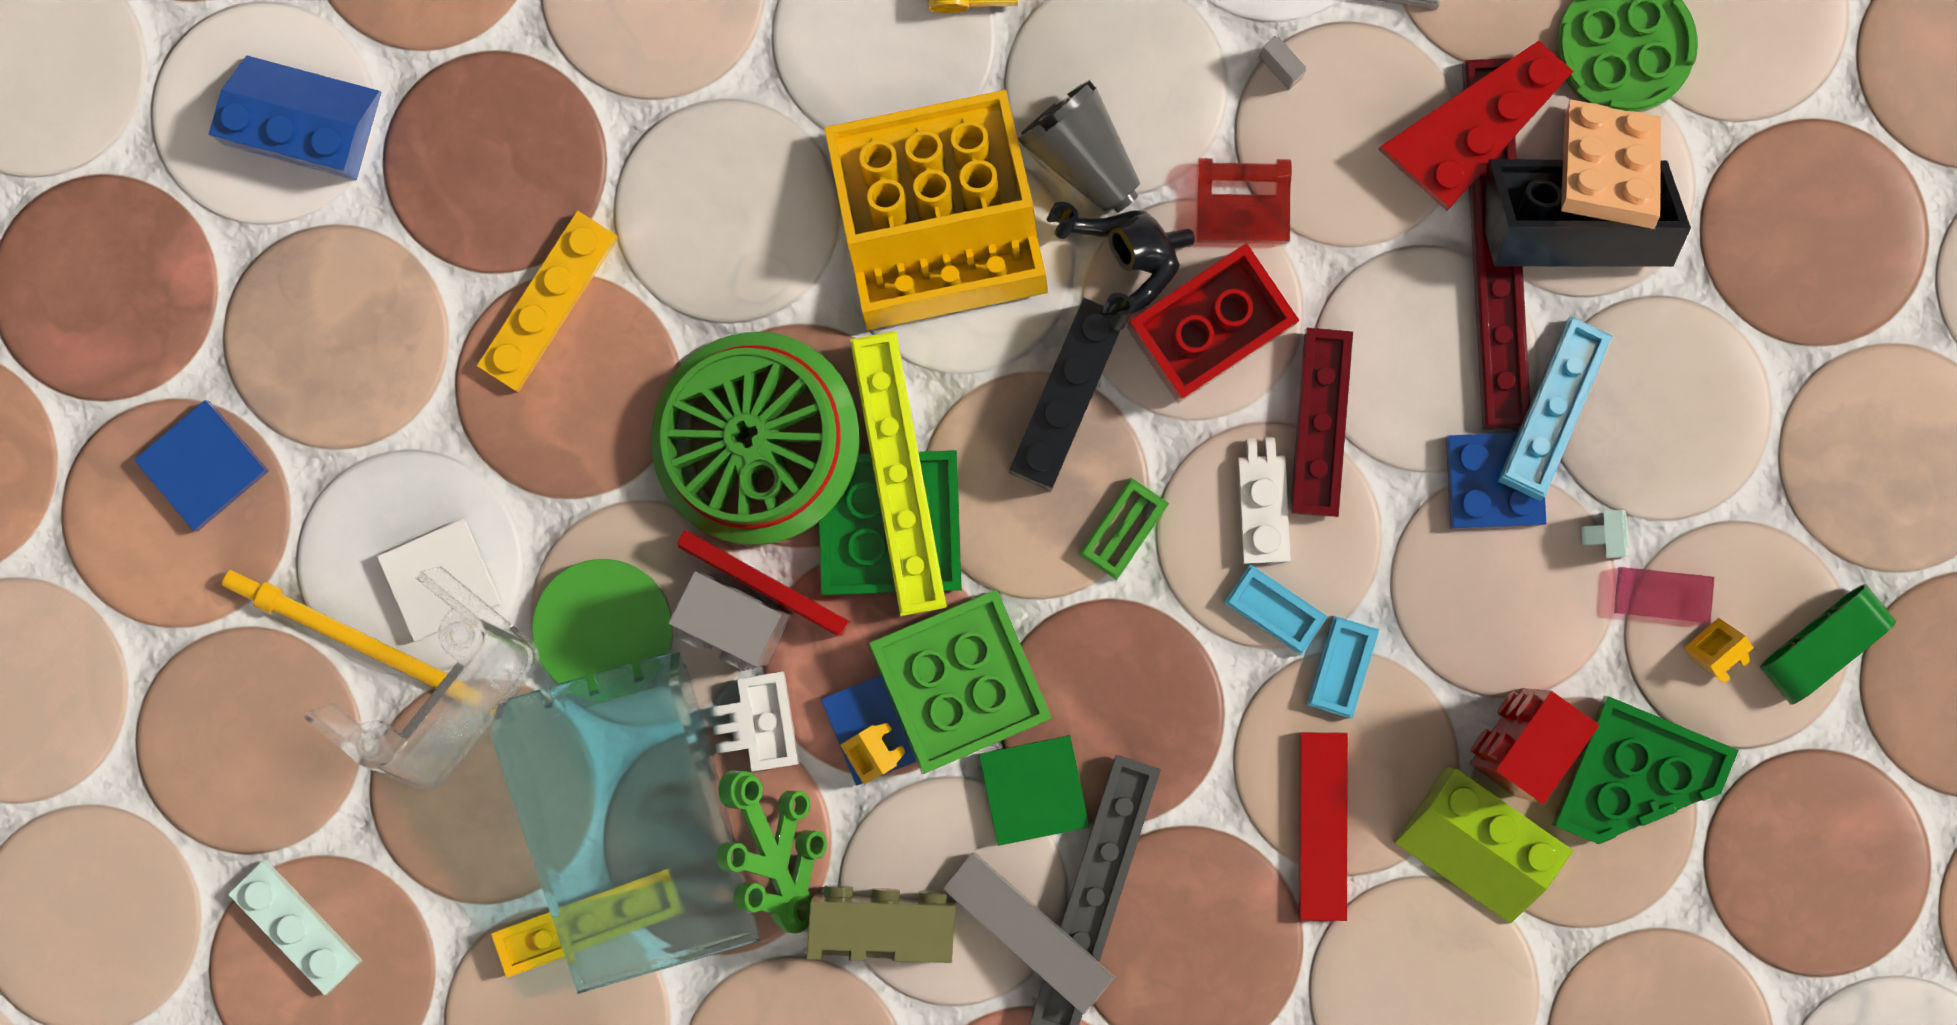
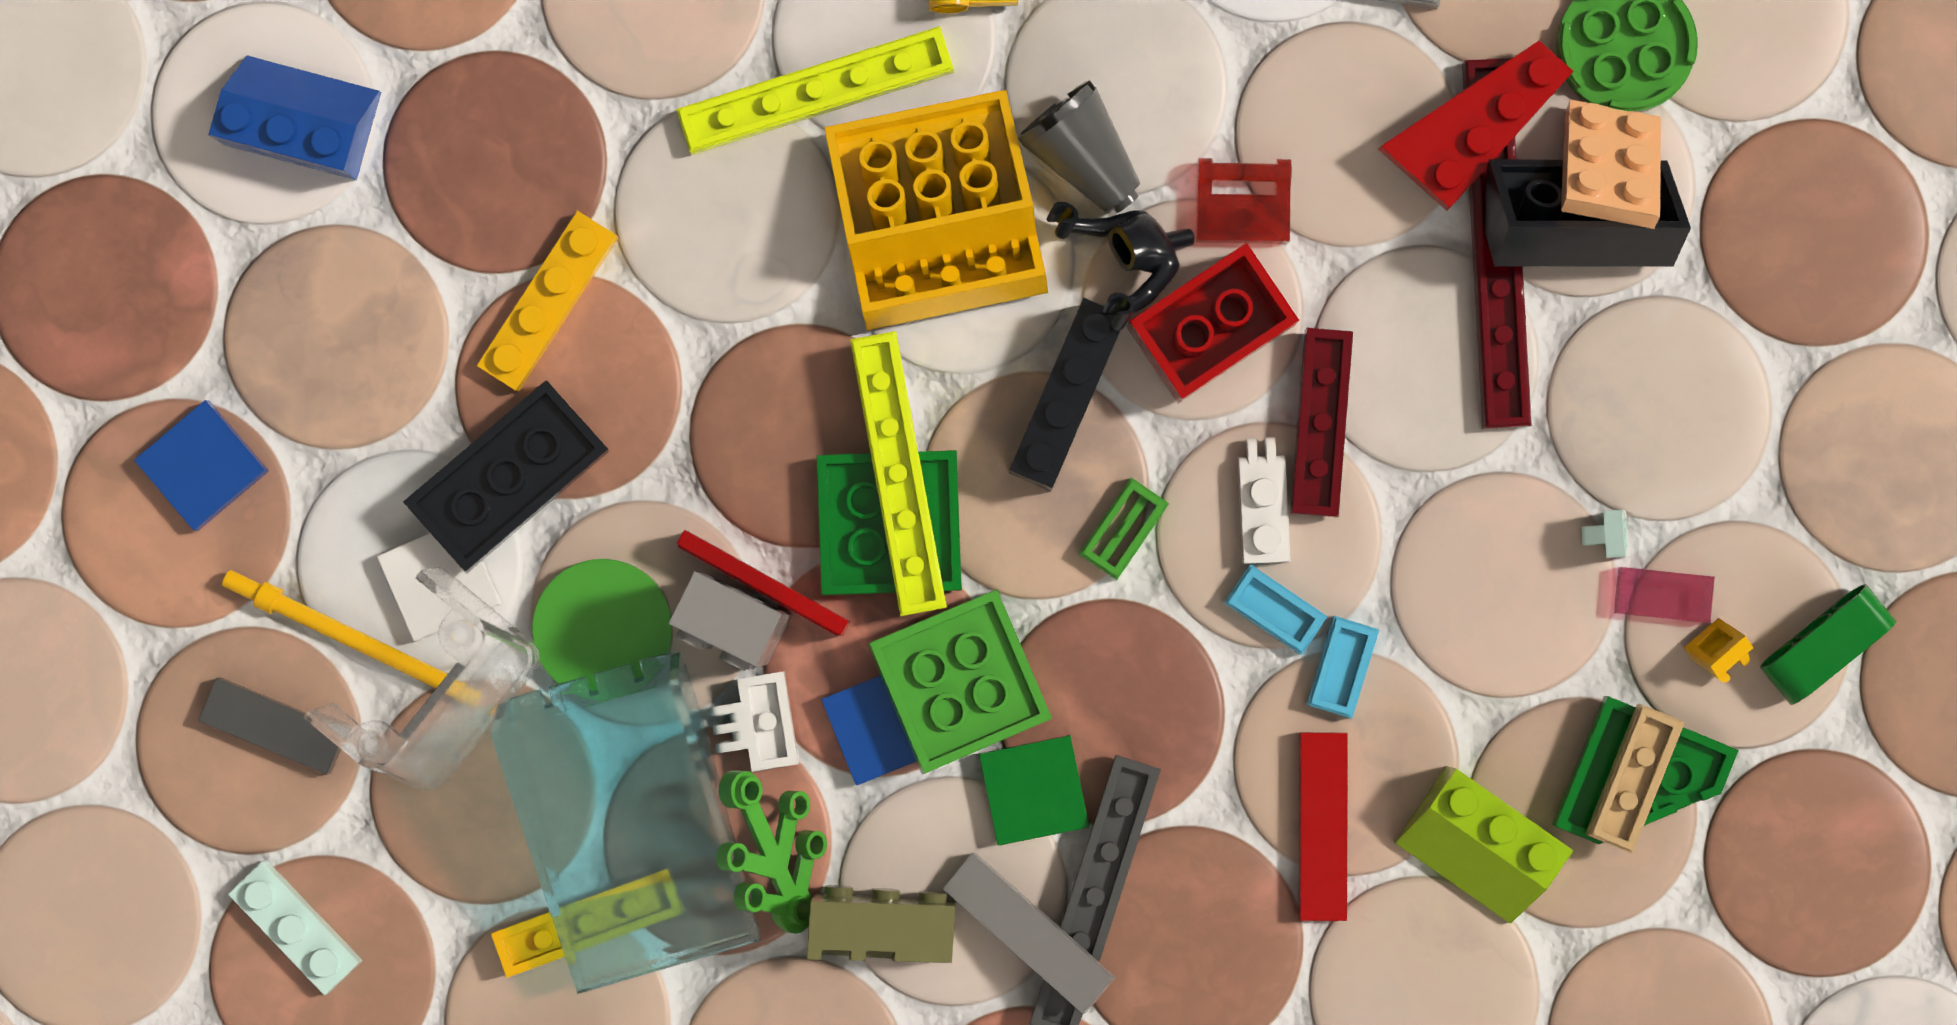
(268, 725): none -> dark grey tile
(506, 476): none -> black plate
(721, 366): bright green piece -> none
(815, 90): none -> neon yellow tile
(869, 753): yellow tile -> none
(1282, 62): light grey tile -> none
(1474, 488): blue plate -> none
(1532, 743): red brick -> none
(1555, 408): medium azure tile -> none
(1634, 778): none -> tan tile

